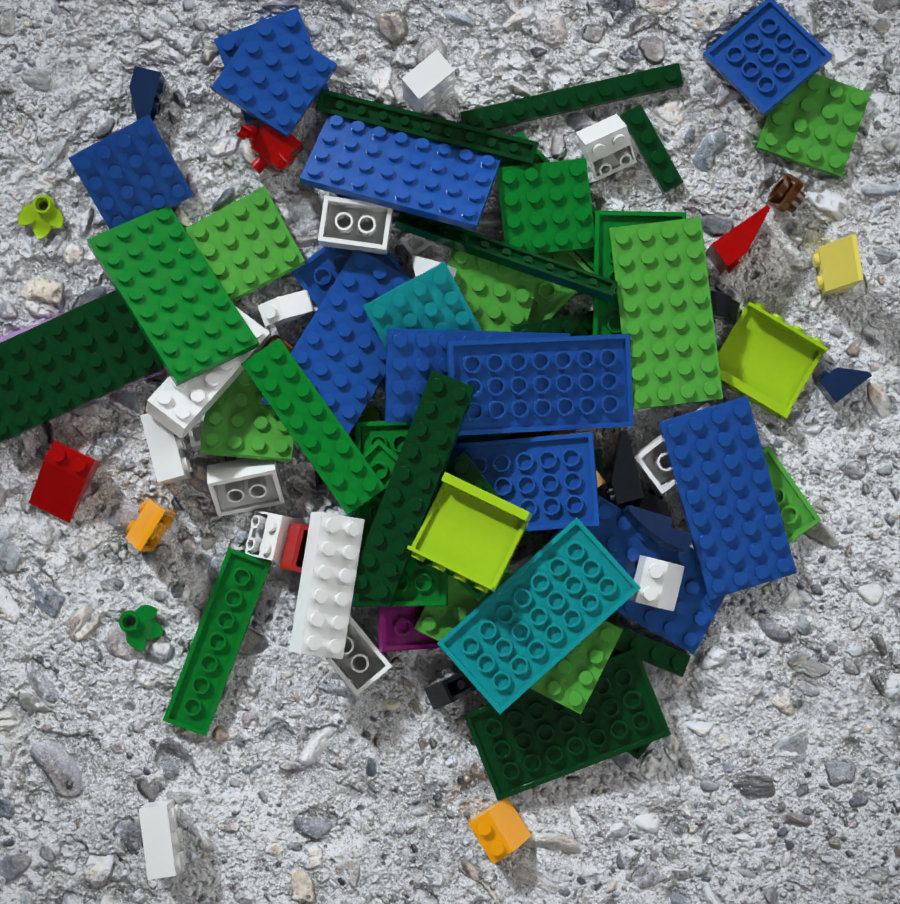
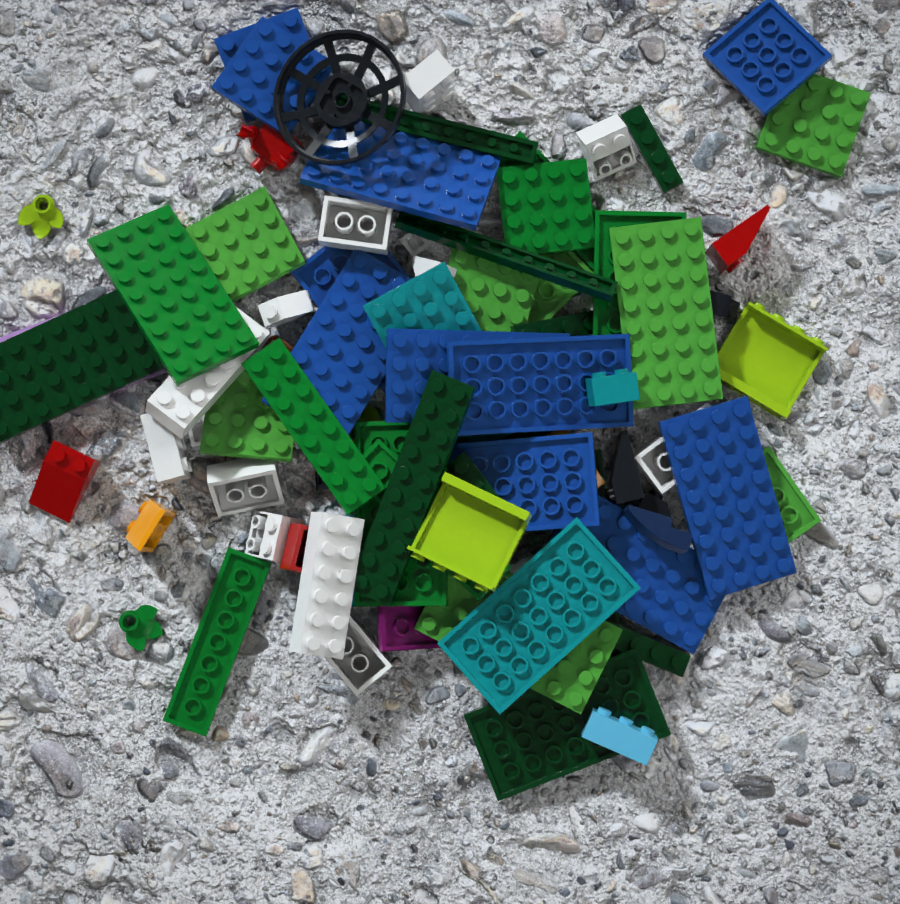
(131, 173): blue plate -> none
(146, 91): dark blue slope -> none
(162, 839): white brick -> none
(331, 90): none -> black dish
(449, 690): black slope -> none
(499, 829): light orange slope -> none
(575, 98): dark green plate -> none
(612, 388): none -> teal brick
(620, 735): none -> medium azure brick
(658, 583): white slope -> none
(786, 194): reddish brown piece -> none
(838, 266): light yellow slope -> none
(840, 382): dark blue slope -> none

